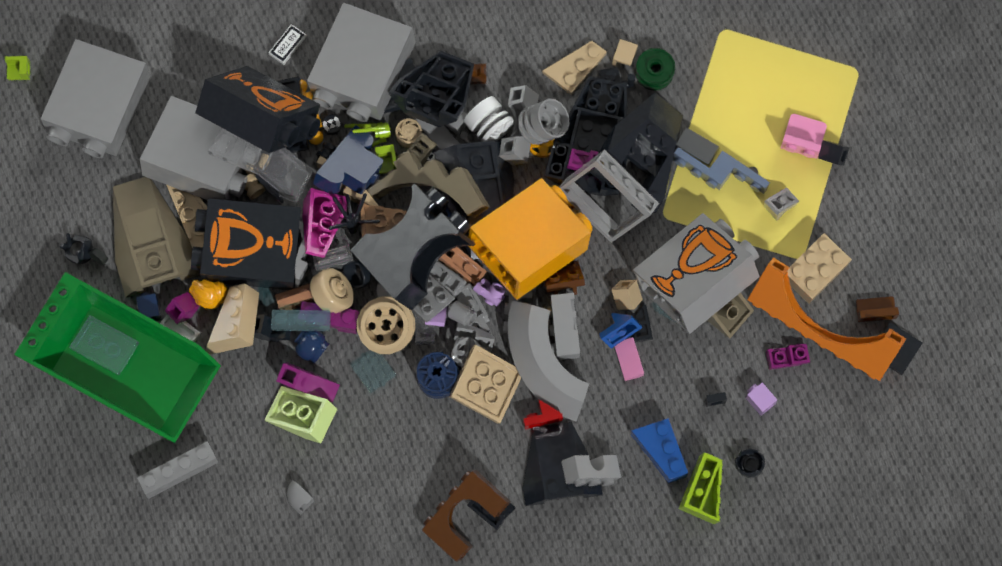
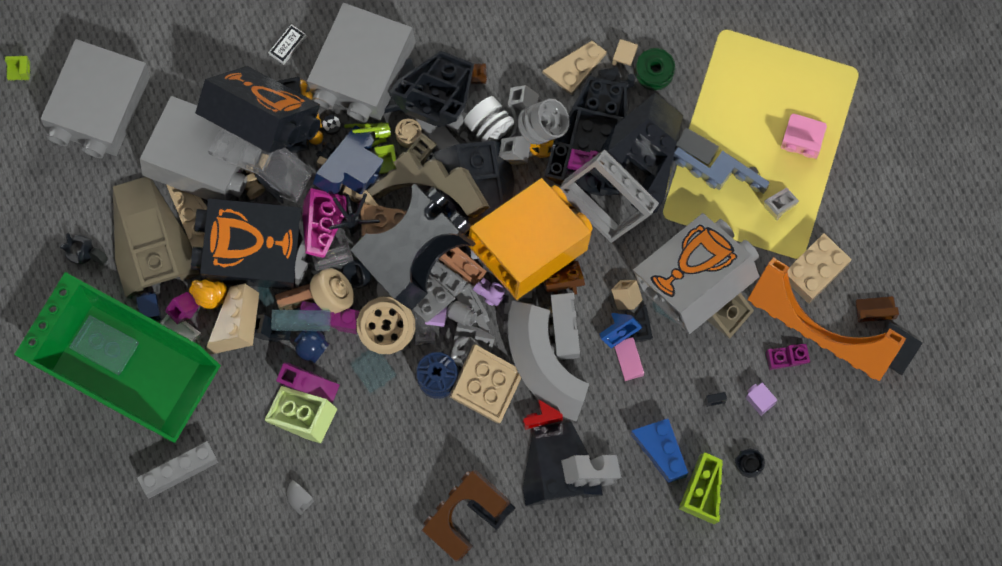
(833, 152): black panel -> none

